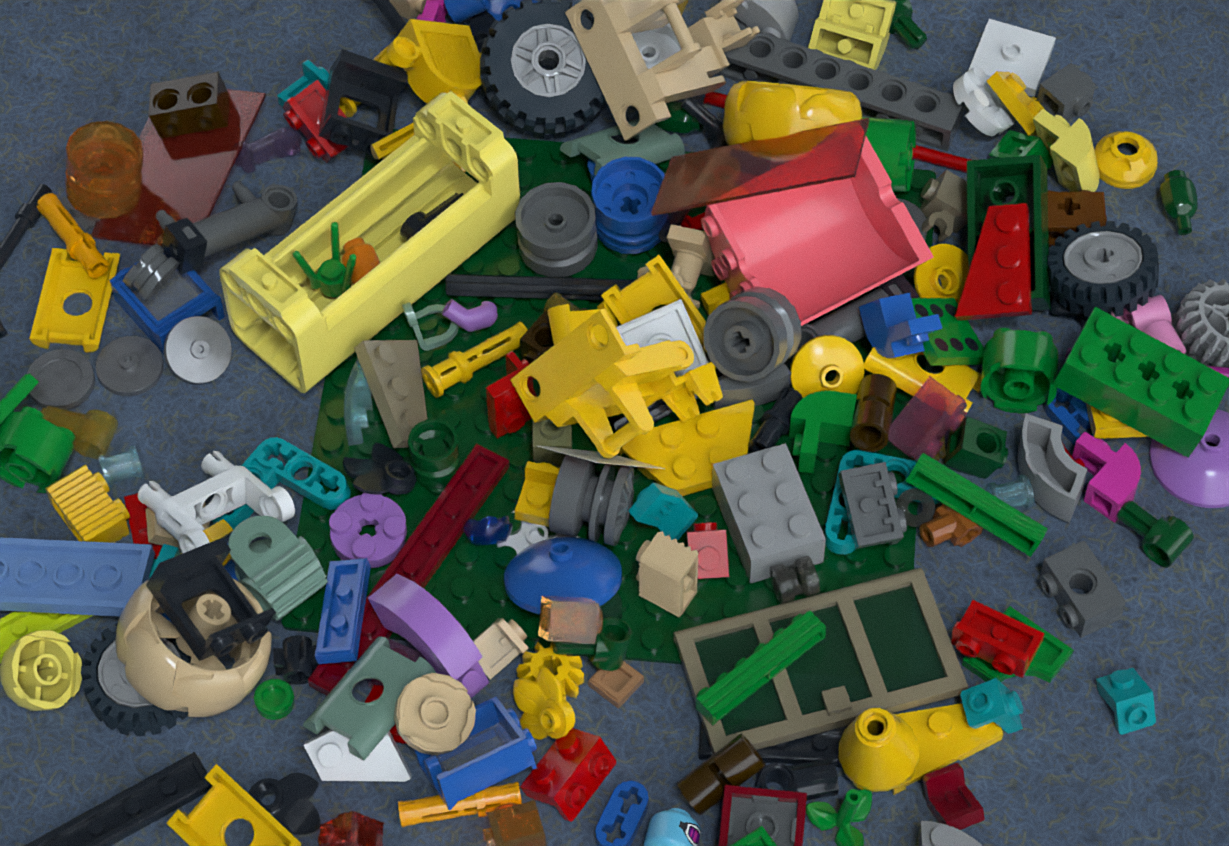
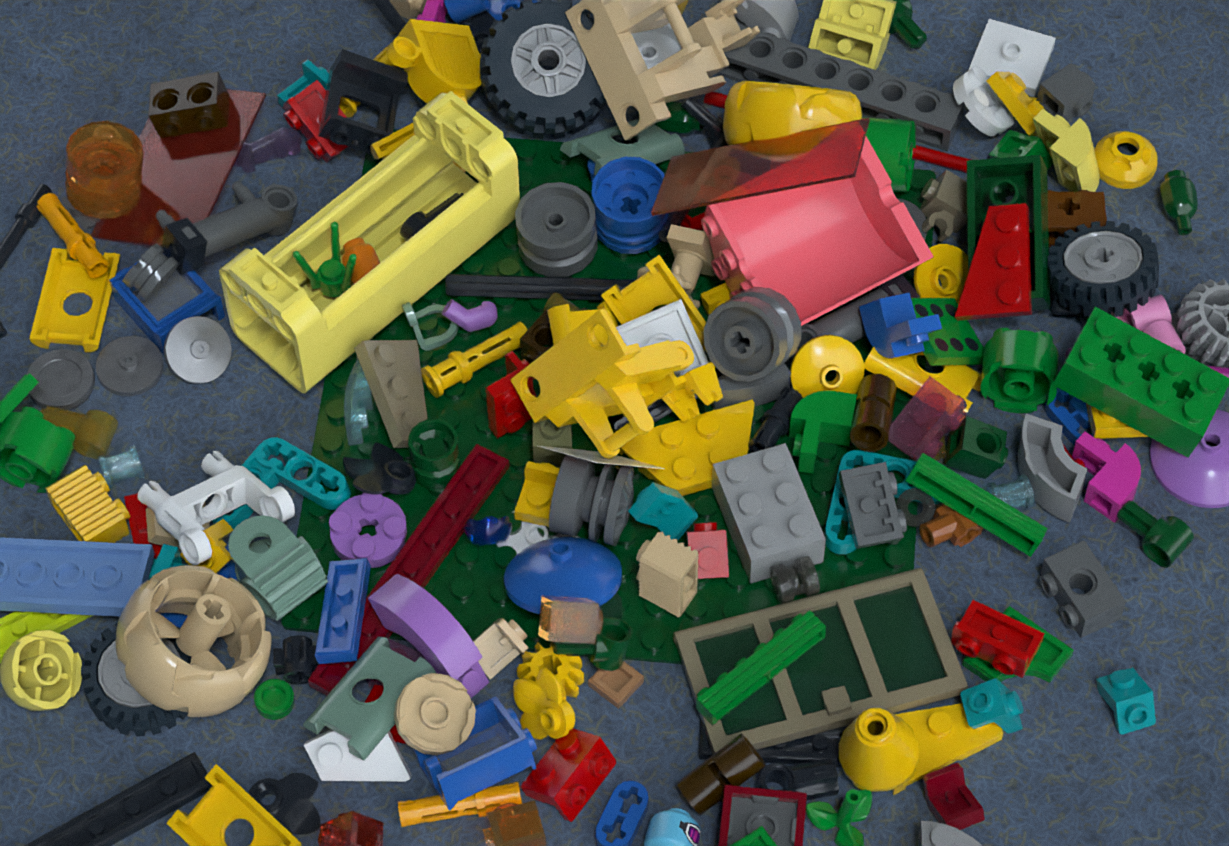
(199, 573): black window -> none

